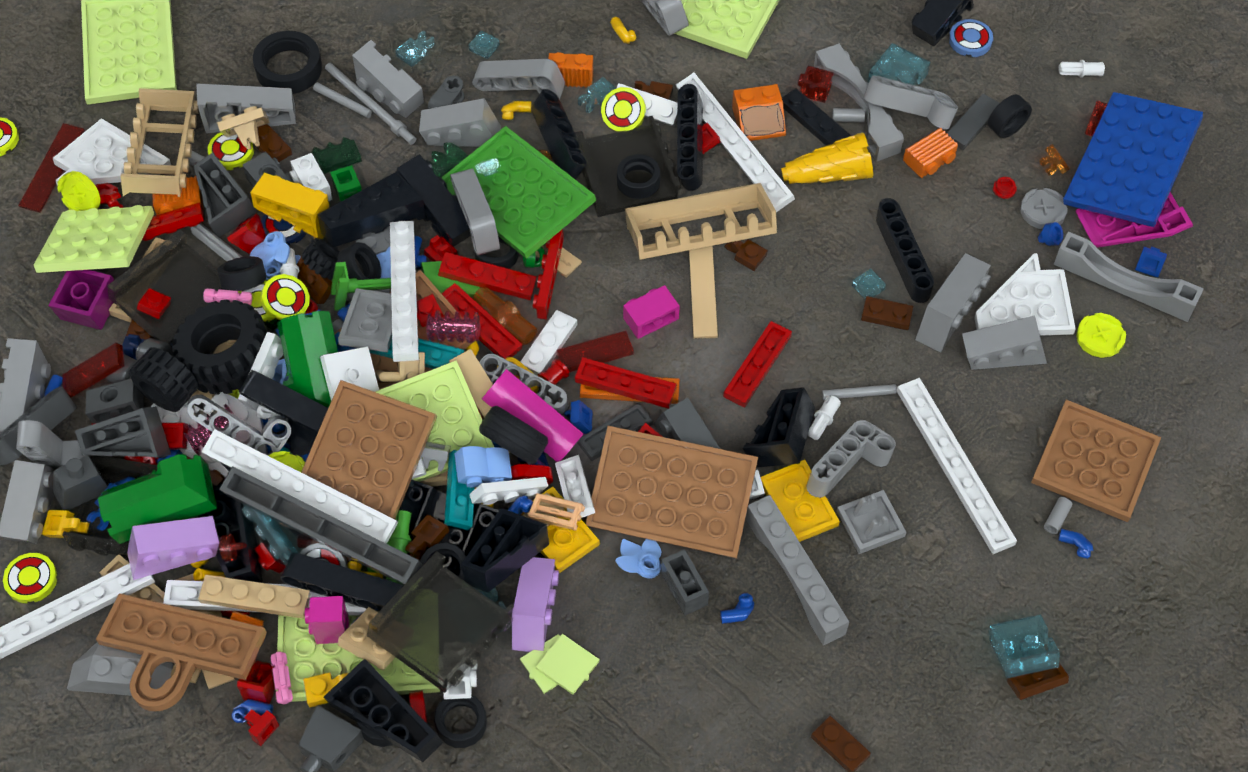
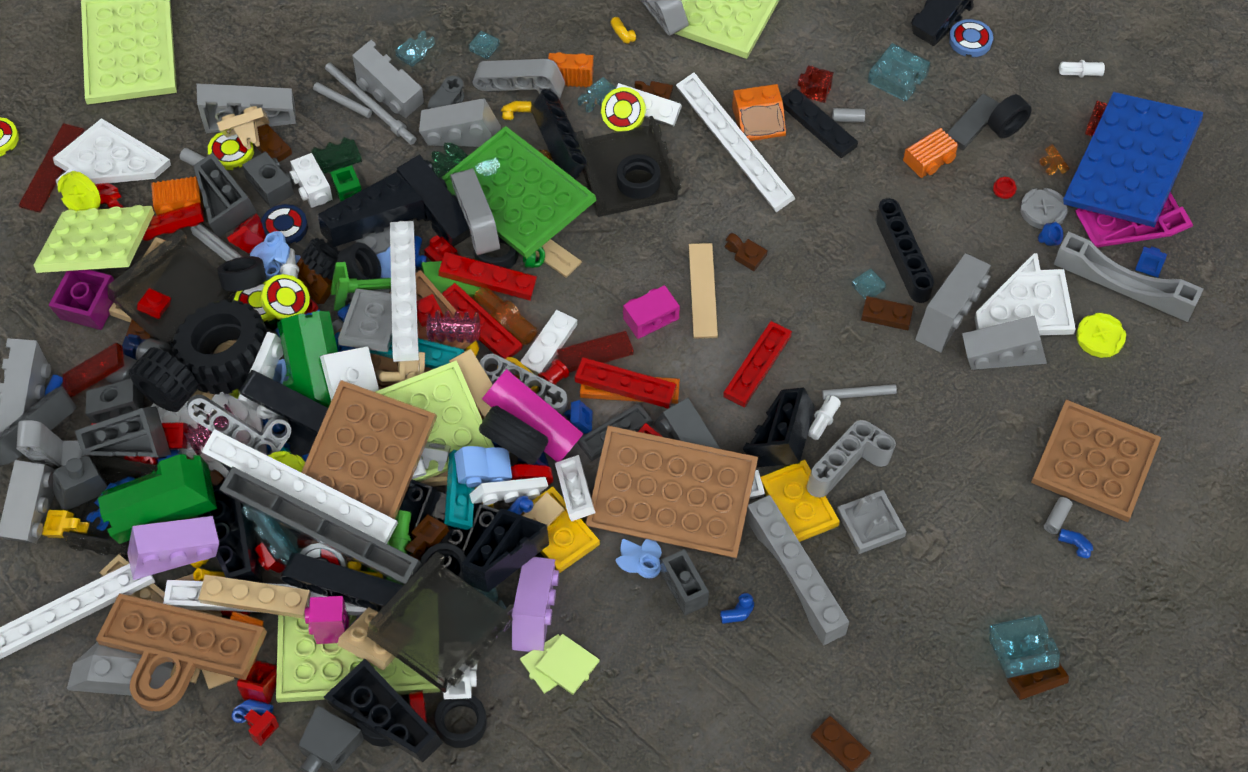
(30, 577): tile -> none
(160, 184): tan window -> none
(211, 295): bright pink axle -> none
(229, 548): clear red tile -> none
(281, 677): bright pink axle -> none
(287, 41): black tyre -> none
(290, 202): yellow wedge -> none
(318, 686): yellow plate -> none
(546, 281): red plate -> none
(574, 517): light nougat tile -> none
(689, 145): black beam -> none
(701, 207): tan window -> none
(710, 138): red plate -> none
(842, 160): yellow cone -> none
(883, 136): light grey arch -> none
(912, 99): light grey beam -> none
(956, 466): white plate -> none

